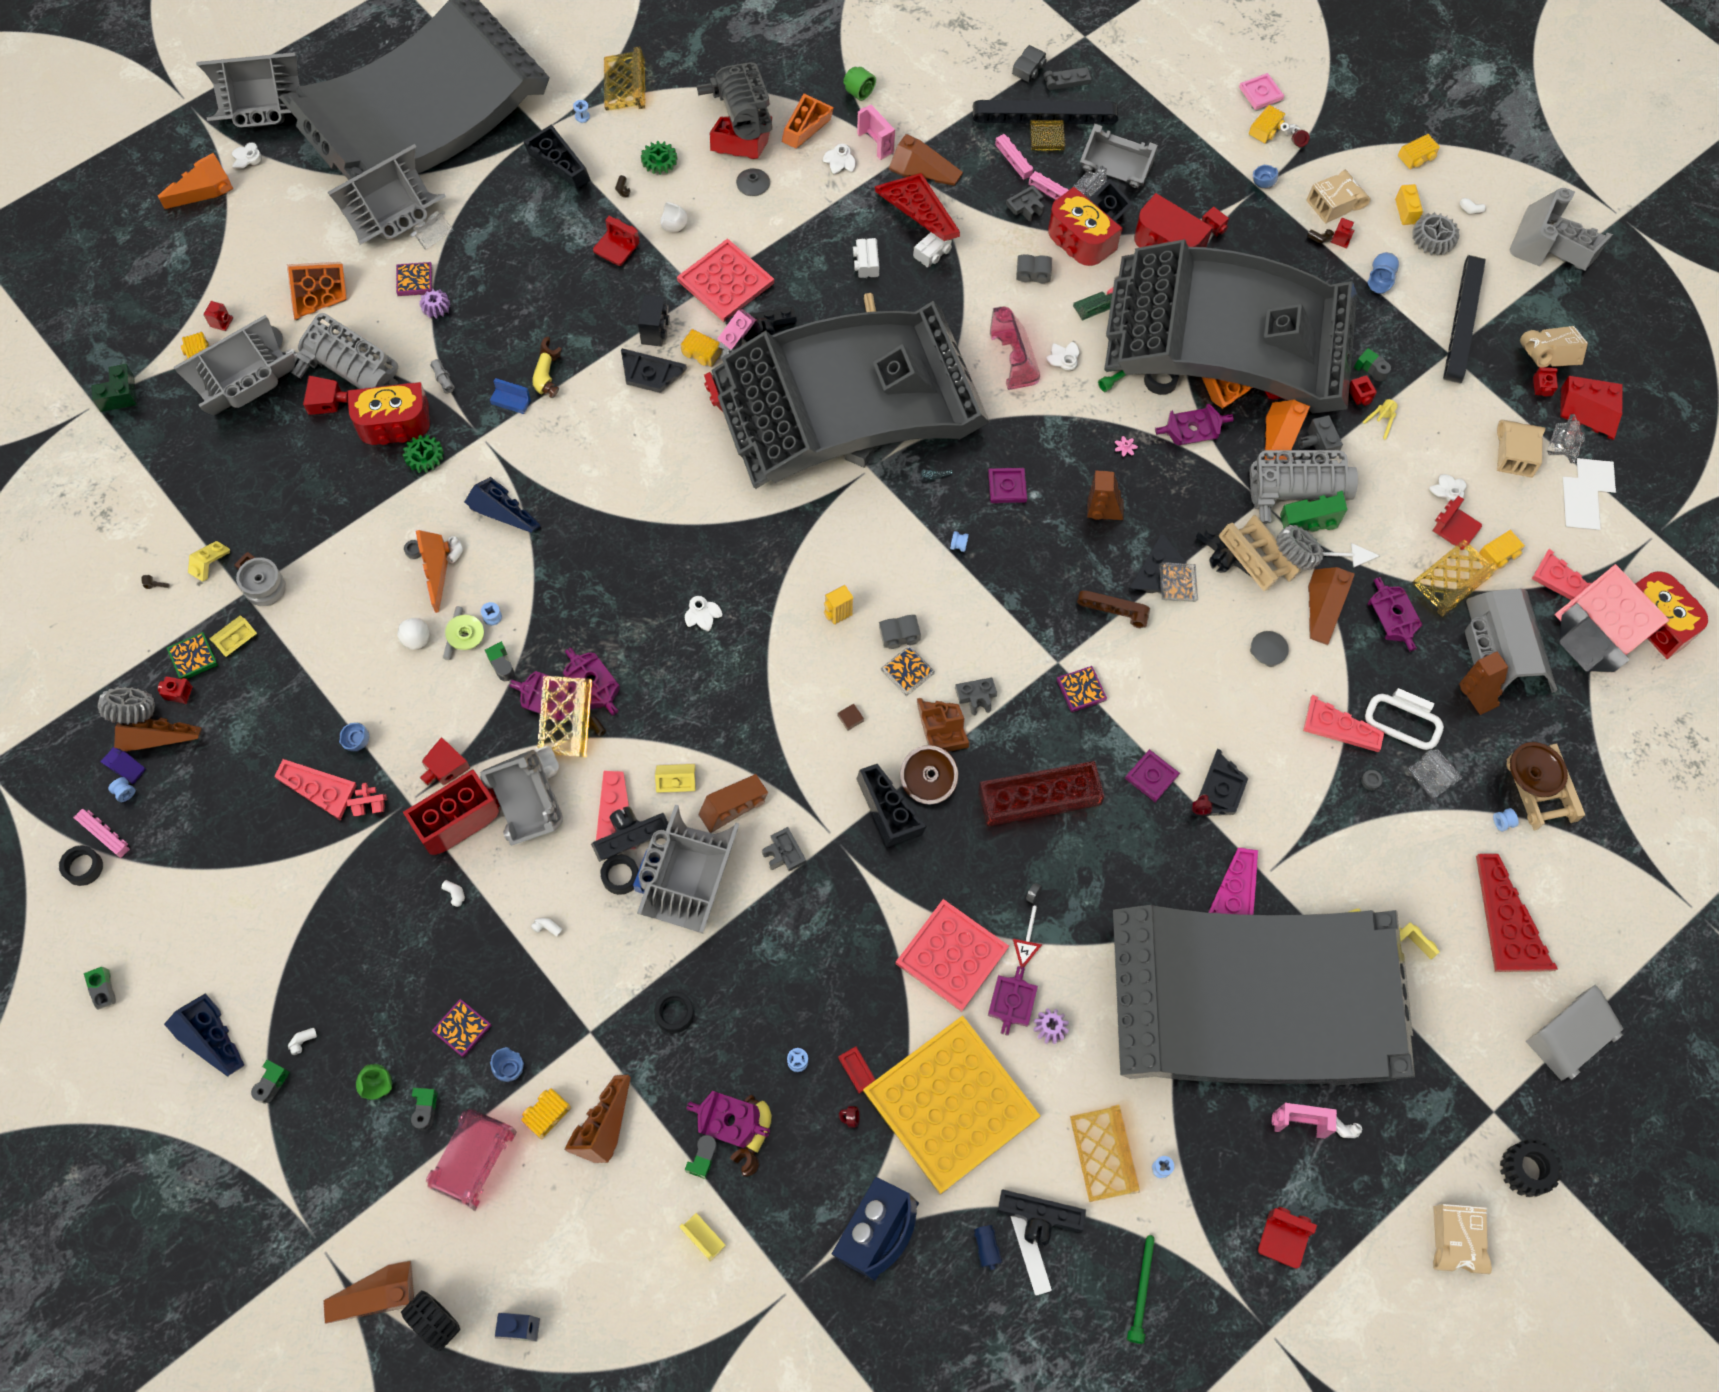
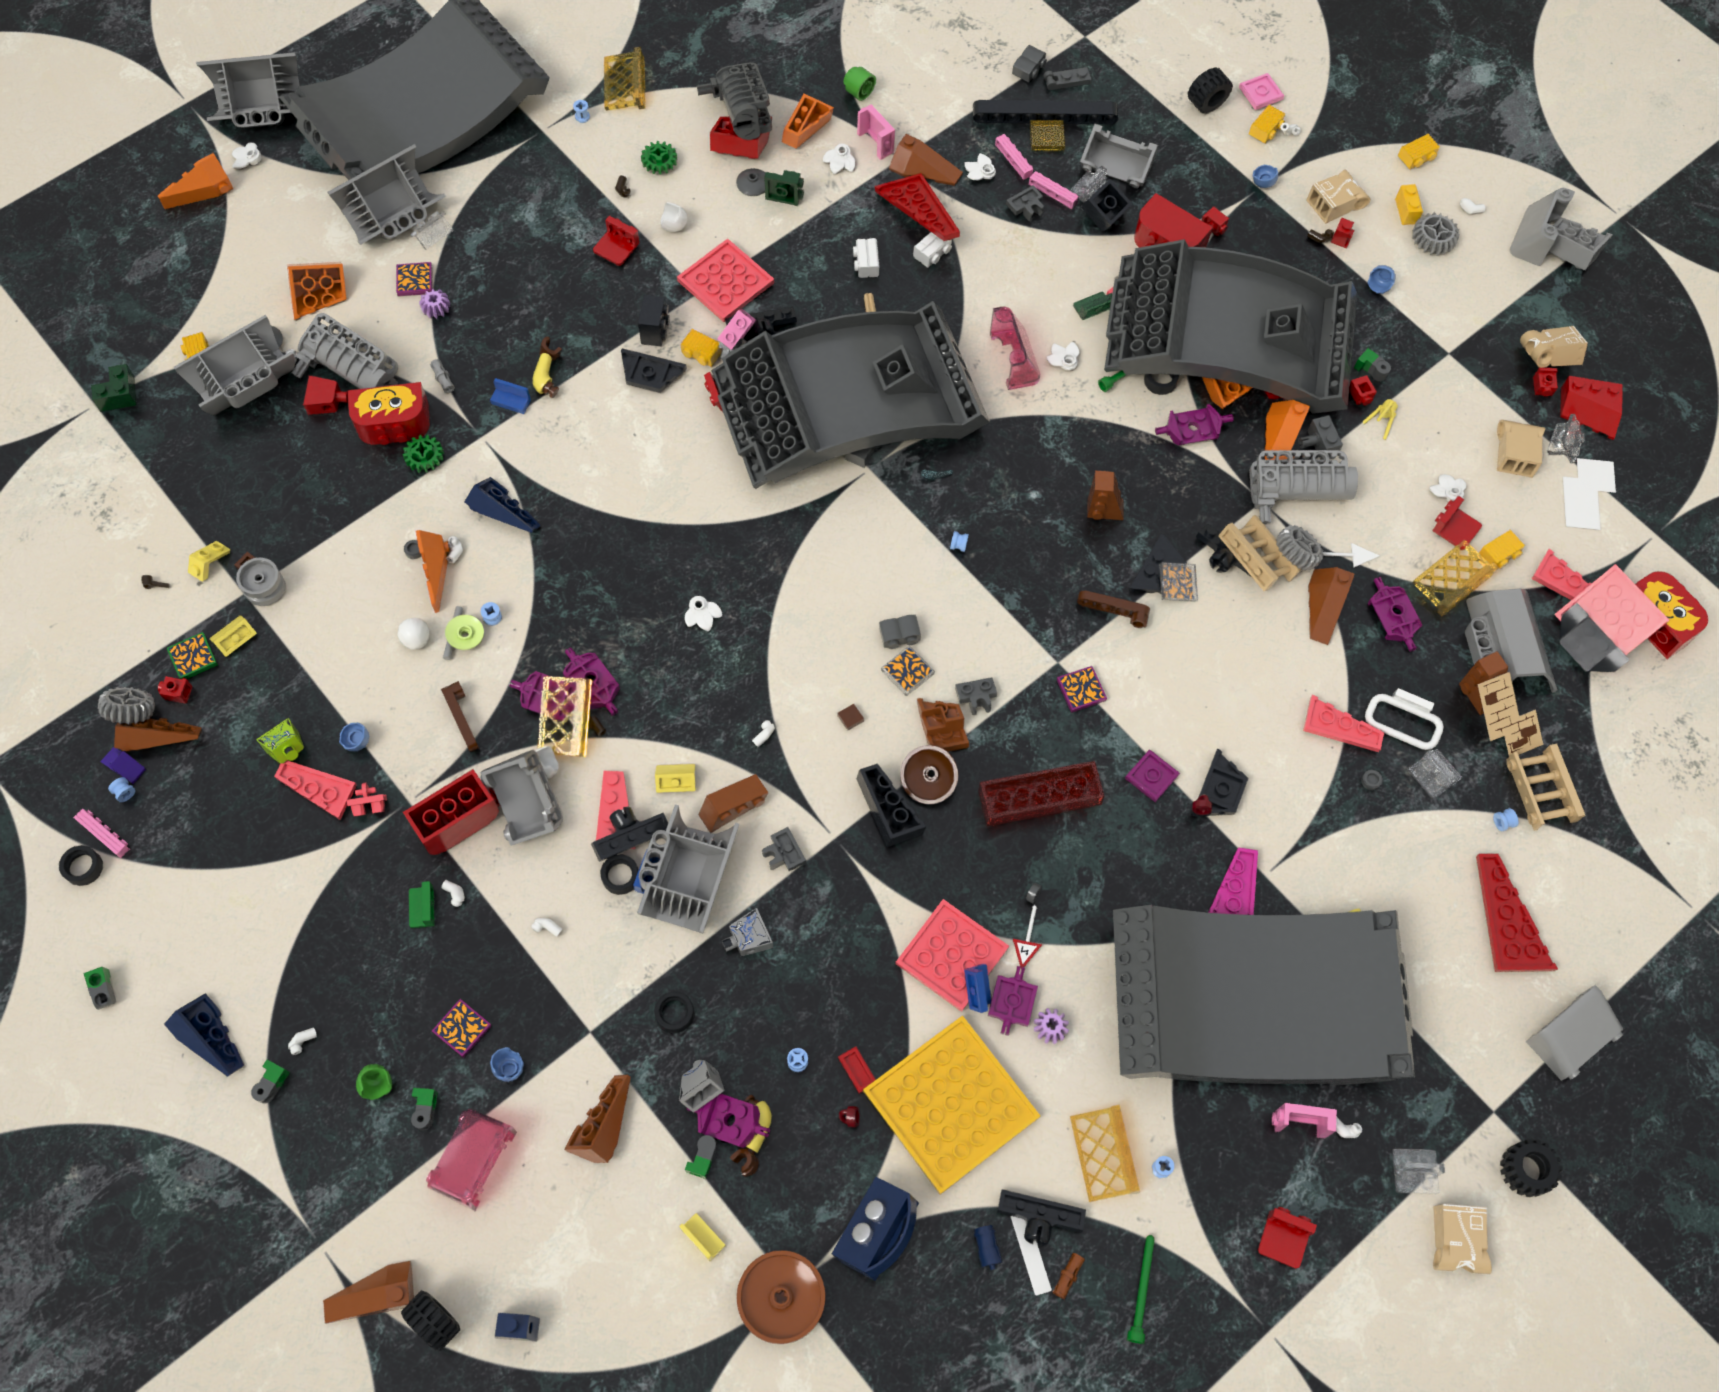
(217, 316): red brick -> none
(282, 742): none -> lime torso
(421, 906): none -> green panel
(443, 764): red torso -> none
(452, 694): none -> reddish brown beam
(501, 666): leg -> none
(545, 1113): yellow brick -> none
(557, 156): black wedge -> none
(700, 1085): none -> light grey torso
(748, 935): none -> light grey torso
(765, 734): none -> white arm
(780, 1297): none -> dark orange dish
(784, 188): none -> dark green plate
(838, 604): yellow brick -> none
(978, 988): none -> blue panel
(980, 169): none -> white plate
(1007, 485): magenta tile -> none
(1034, 268): dark grey brick -> none
(1068, 1275): none -> dark orange pin
(1083, 228): red brick -> none
(1125, 446): bright pink plant -> none
(1210, 90): none -> black tyre
(1269, 648): dark grey dish -> none
(1300, 138): dark red tile -> none
(1315, 515): green wedge -> none
(1386, 259): medium blue hair -> none
(1416, 1171): none -> clear bracket
(1419, 939): light yellow bracket -> none
(1464, 319): black beam -> none
(1502, 716): none -> tan sticker
(1546, 766): reddish brown dish -> none

